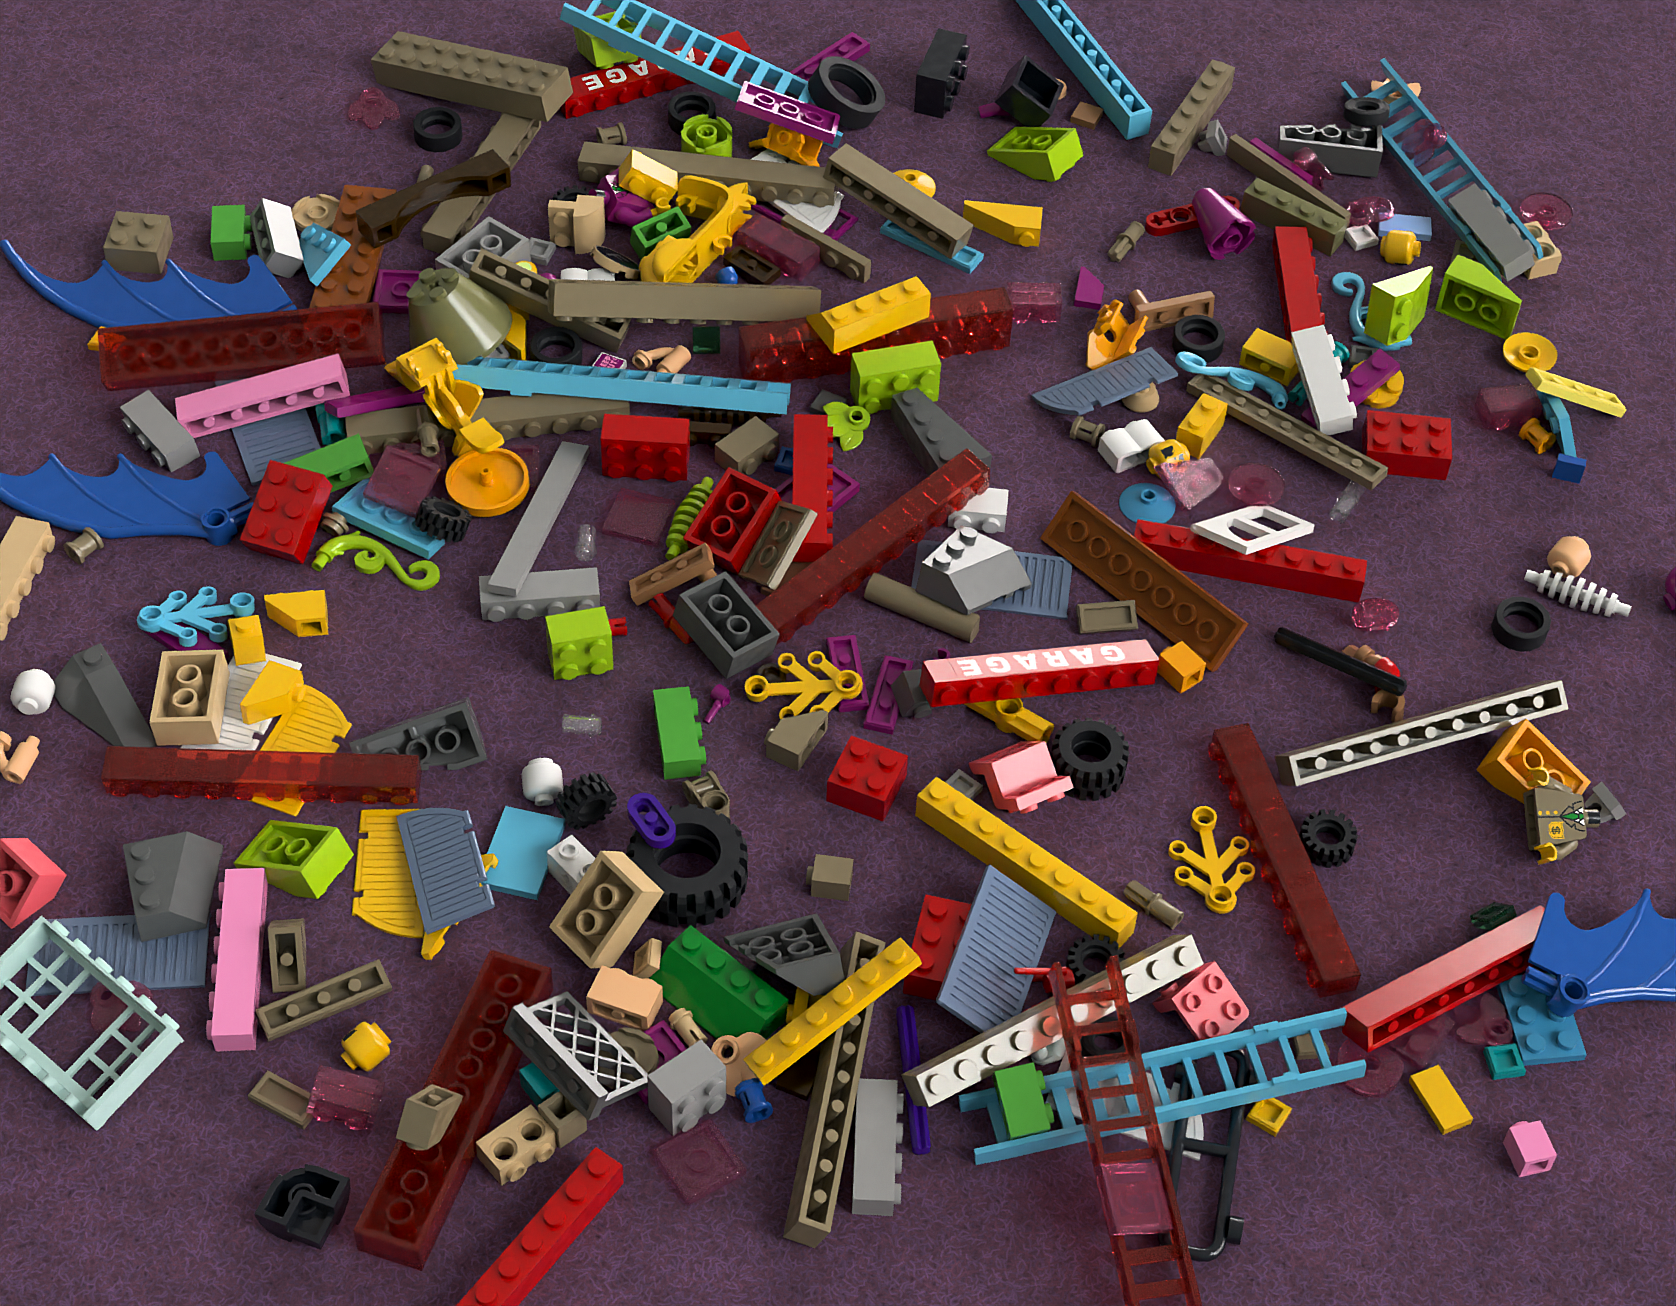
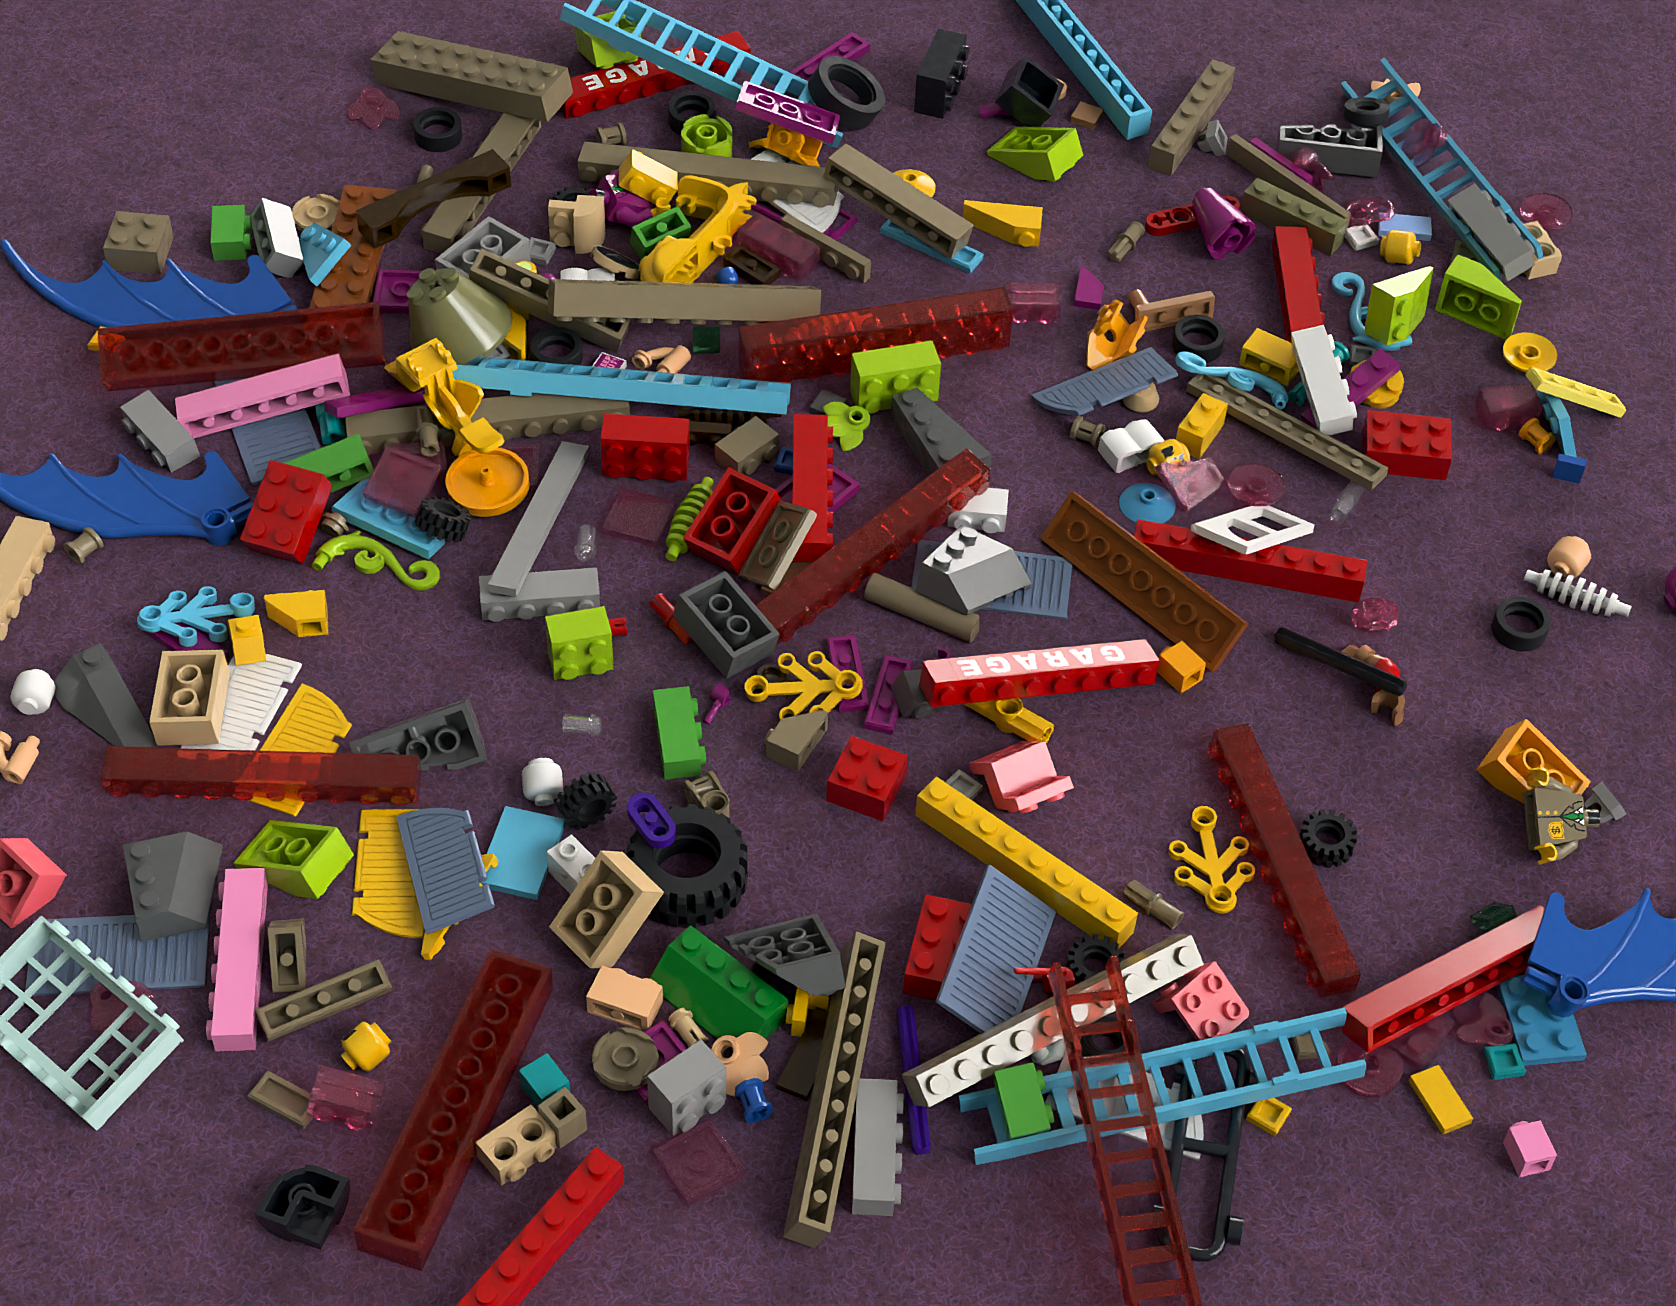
(273, 693): yellow slope -> none
(427, 1116): dark tan slope -> none
(562, 1063): dark grey fence -> none
(647, 959): tan tile -> none
(694, 563): medium nougat piece -> none
(830, 877): dark tan brick -> none
(832, 1011): yellow plate -> none
(872, 315): yellow wedge -> none
(1091, 739): black tyre -> none
(1106, 617): dark tan tile -> none
(1133, 1198): clear pink tile -> none
(1421, 732): dark tan brick -> none

